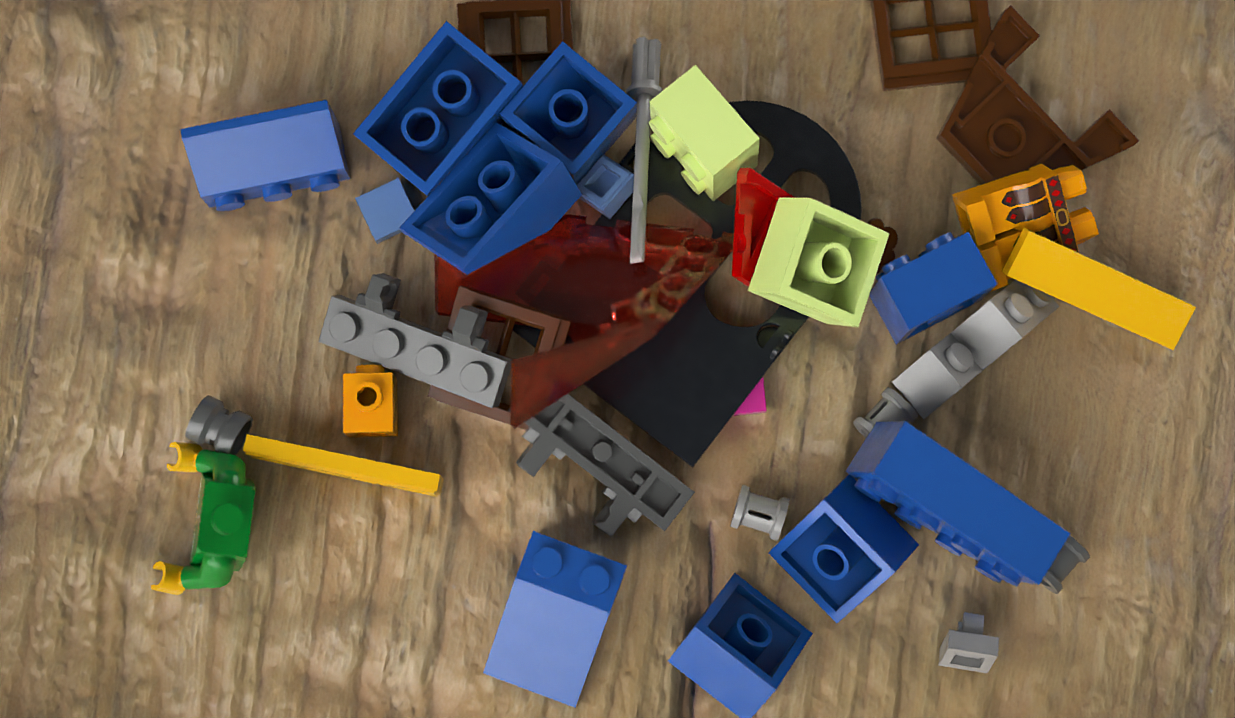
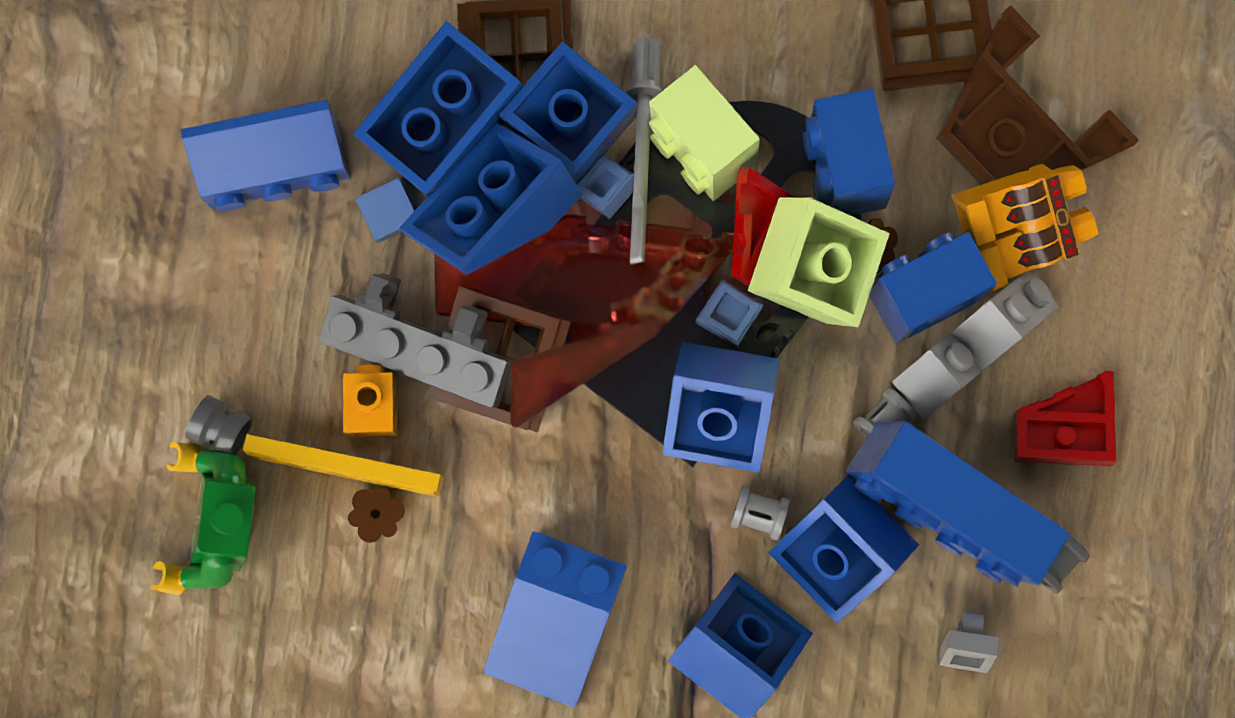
(365, 504): none -> reddish brown plant
(631, 477): dark grey hinge -> none
(720, 406): none -> blue slope
(729, 313): none -> medium blue tile
(849, 153): none -> blue brick
(1070, 426): none -> red wing
(1098, 289): yellow tile -> none

